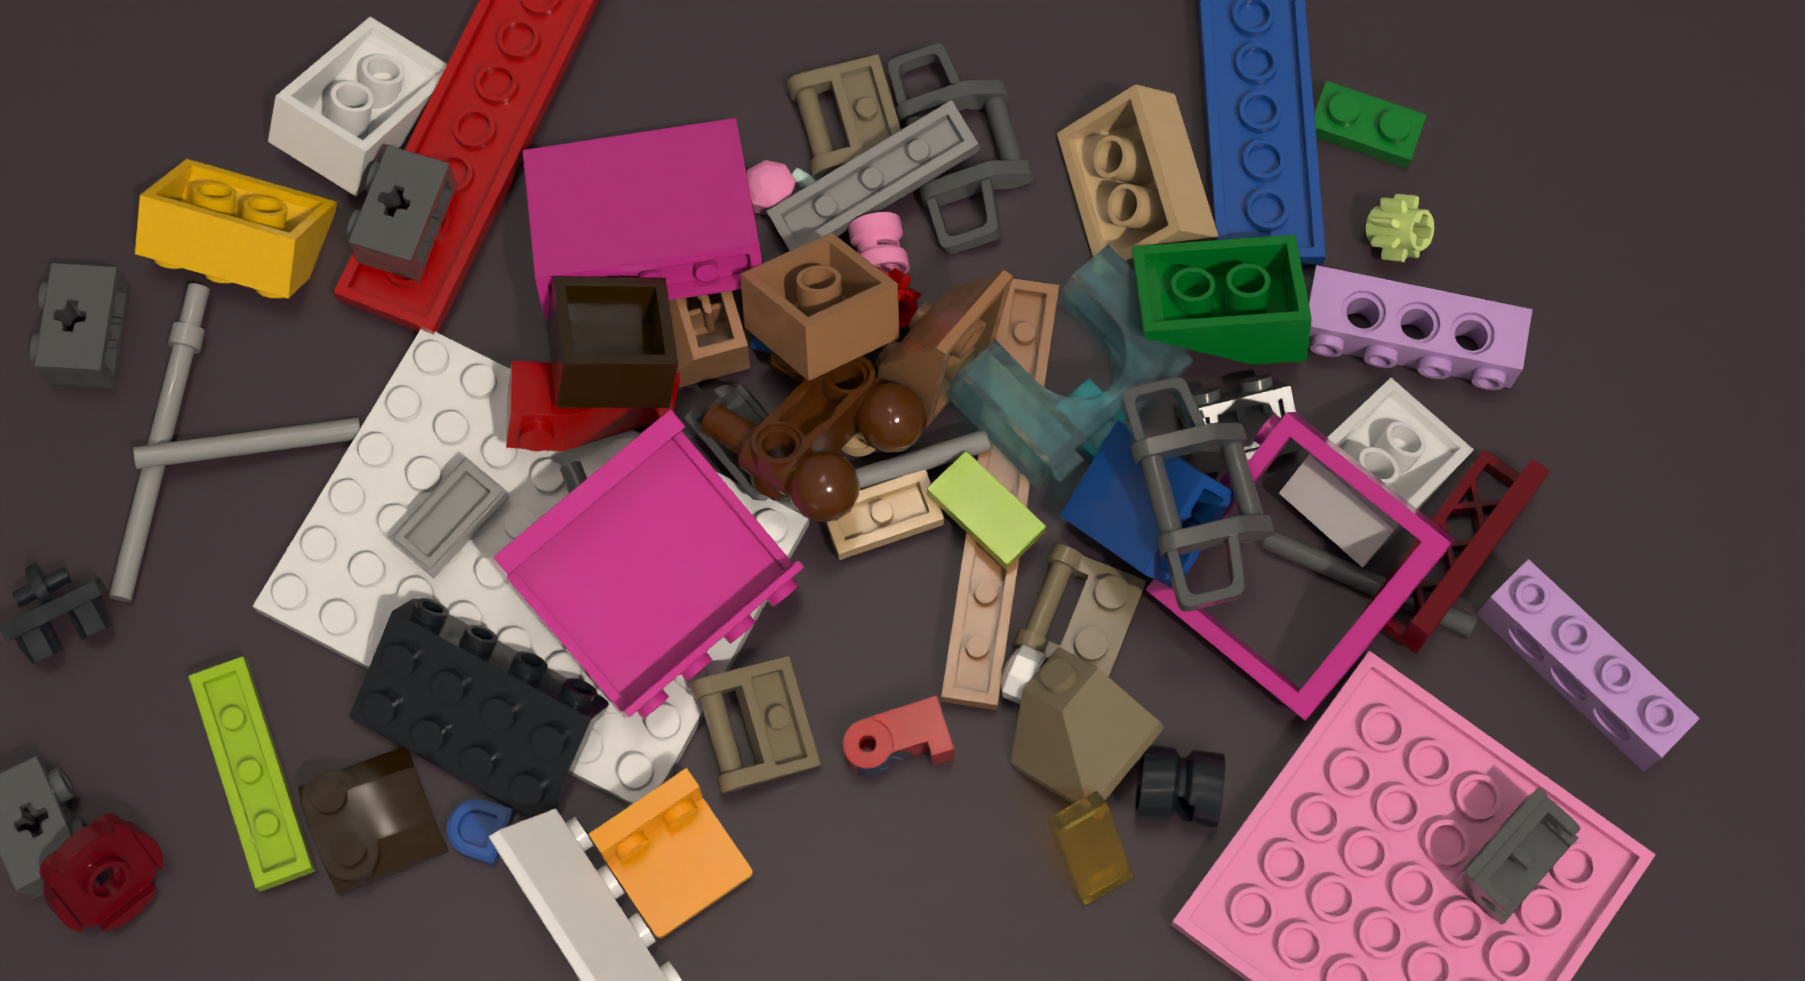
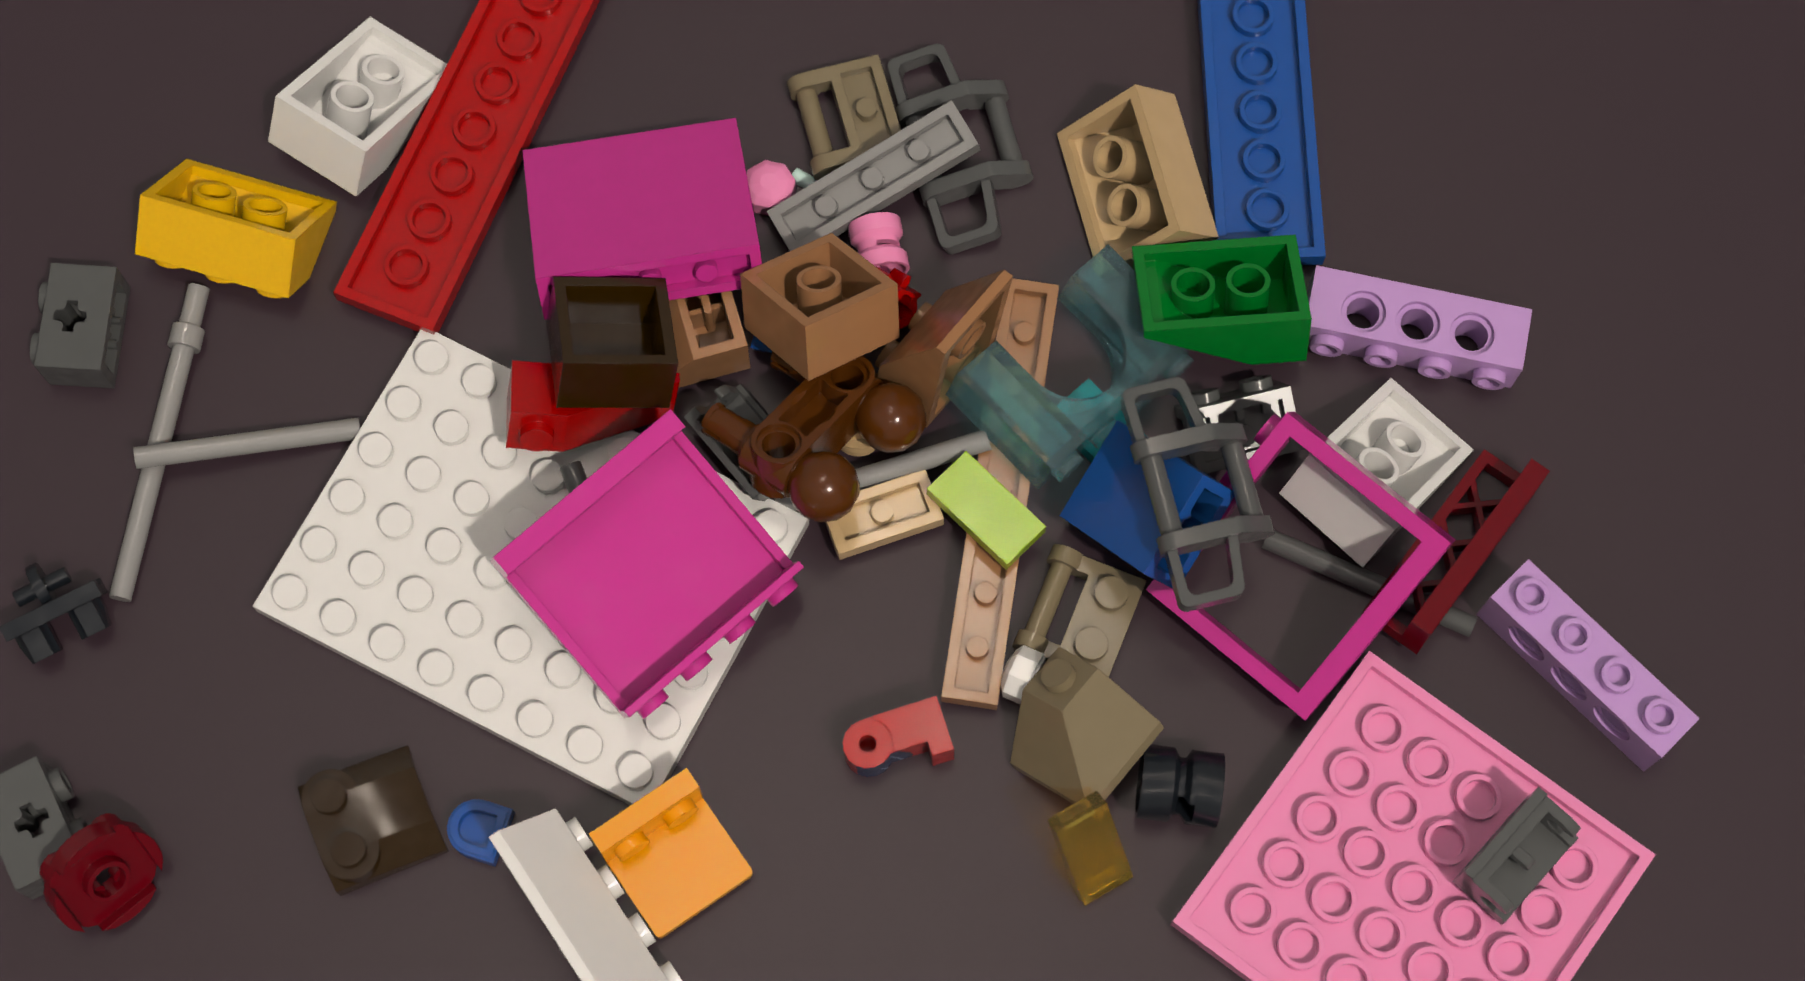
(251, 774): lime plate -> none
(406, 240): dark grey brick -> none
(449, 517): light grey tile -> none
(477, 706): black bracket -> none
(772, 718): dark tan plate -> none
(1367, 124): green plate -> none
(1400, 227): yellowish green gear -> none

